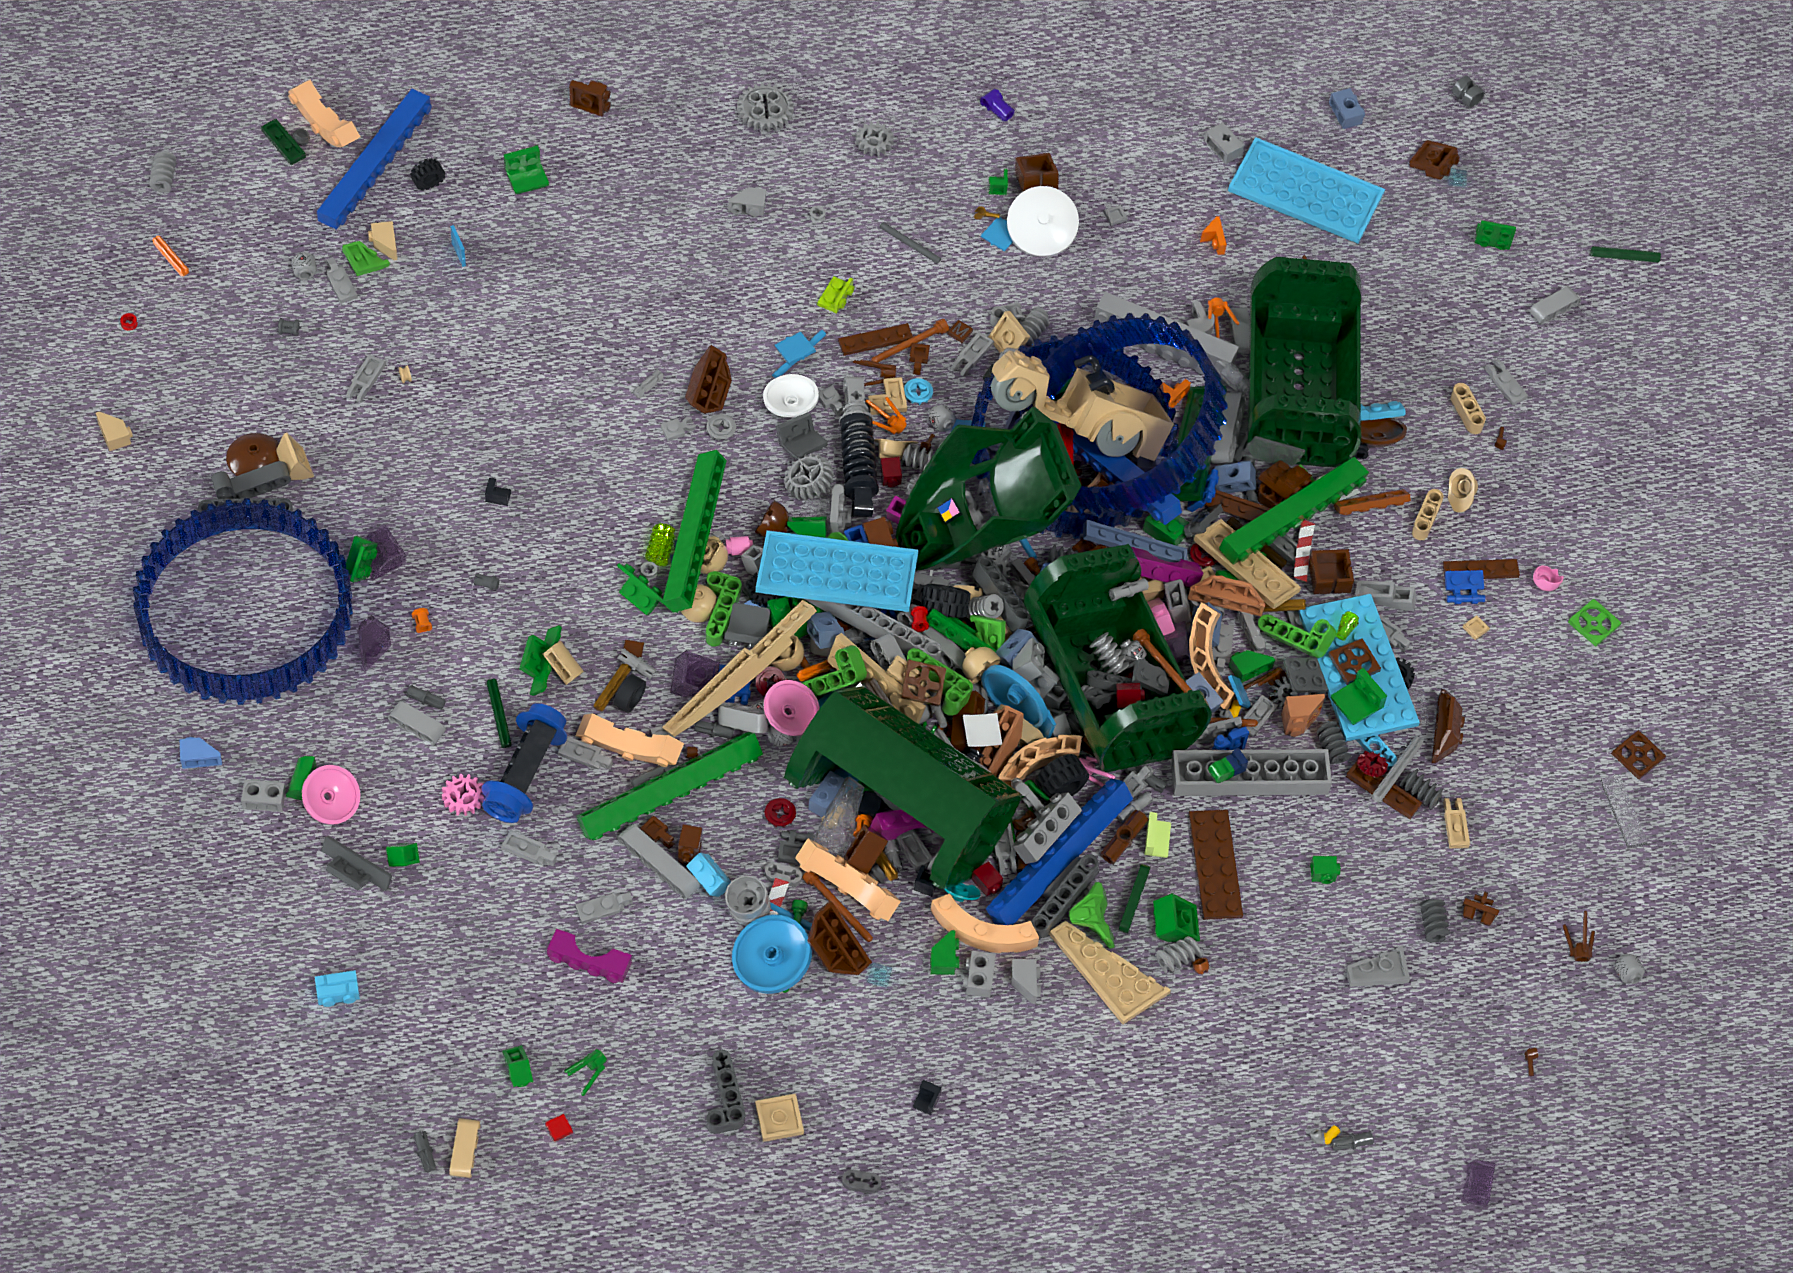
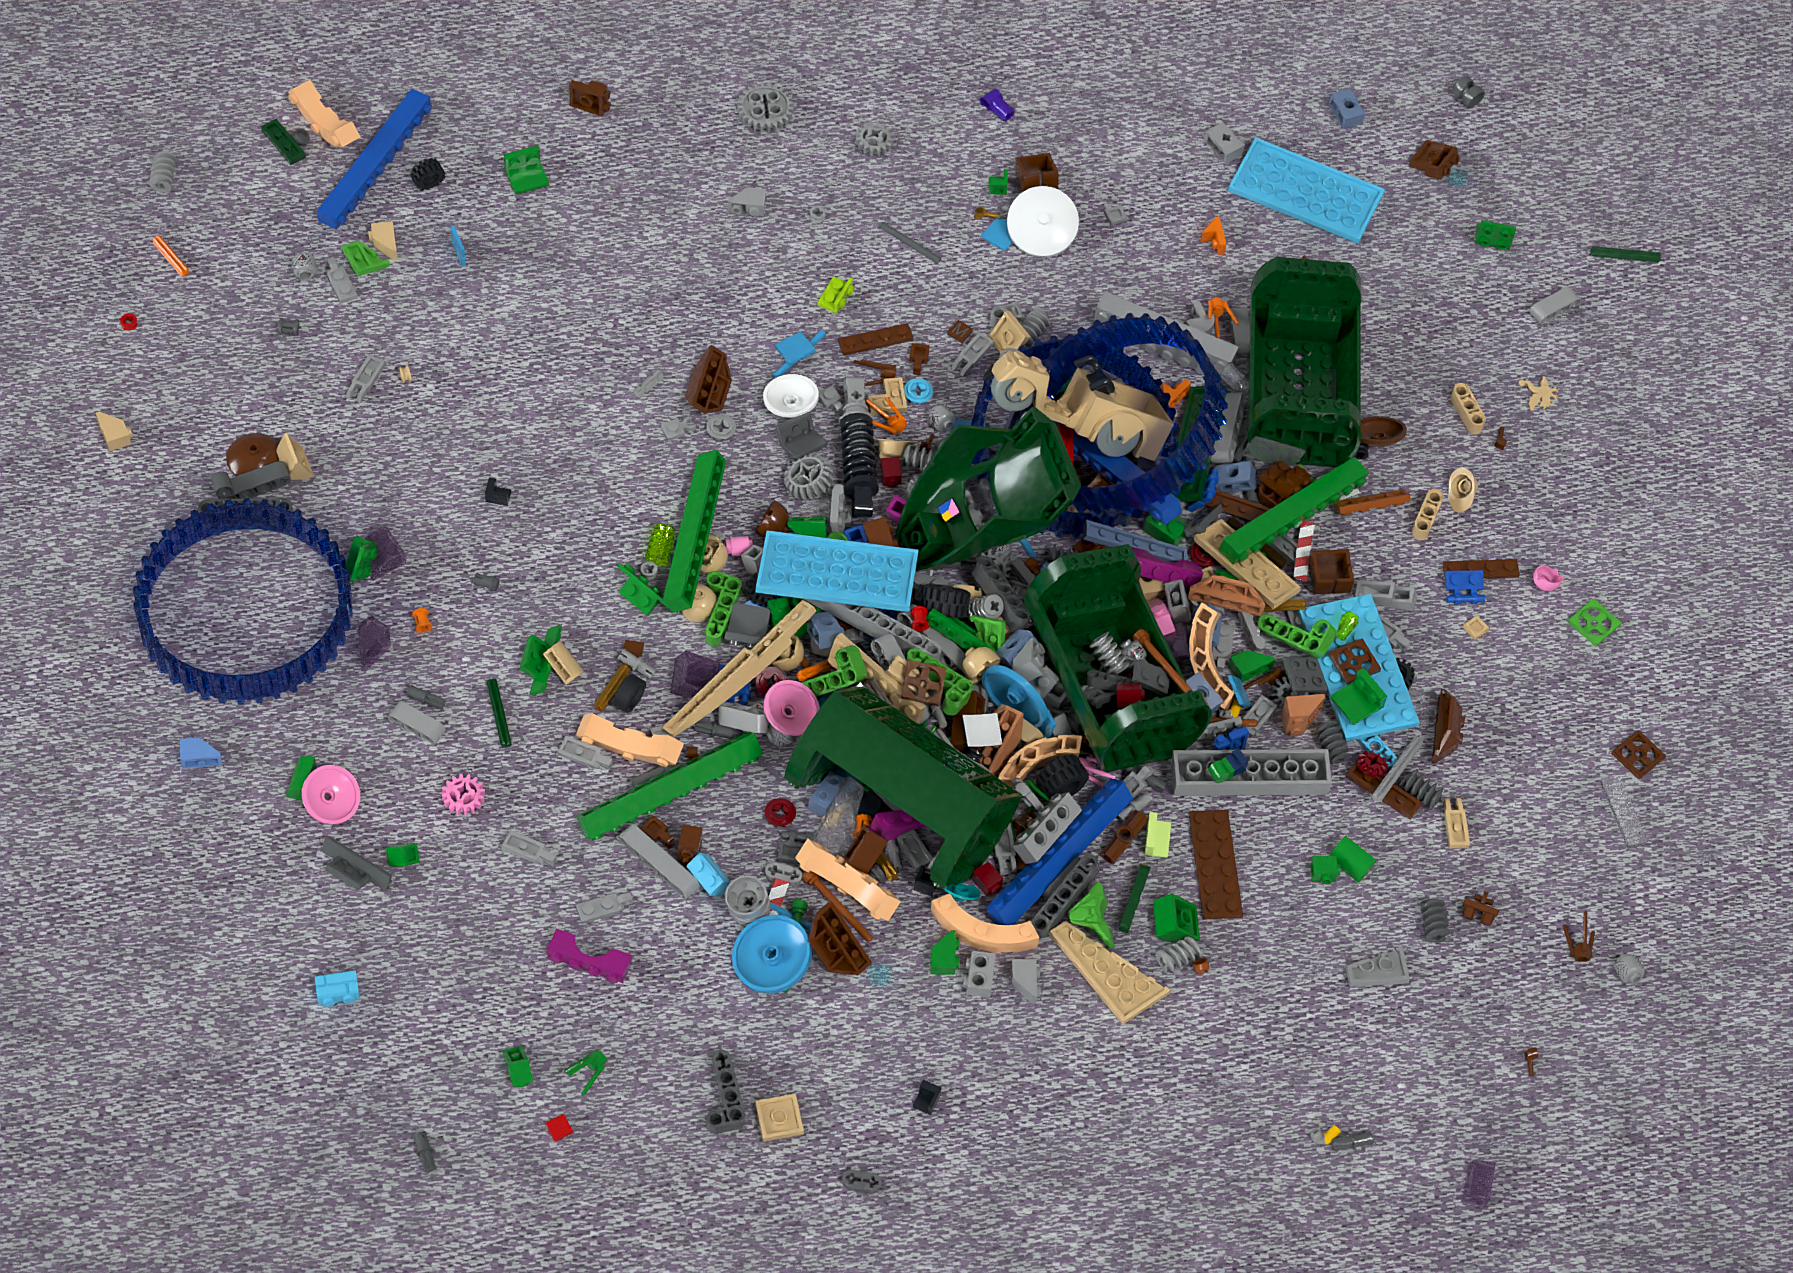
(262, 800): light grey brick -> none
(464, 1147): tan beam -> none
(507, 798): brick -> none
(939, 327): dark orange piece -> none
(1128, 589): light grey pin -> none
(1353, 859): none -> green brick
(1382, 411): medium azure hinge -> none
(1506, 383): light grey hinge -> none
(1540, 393): none -> tan piece

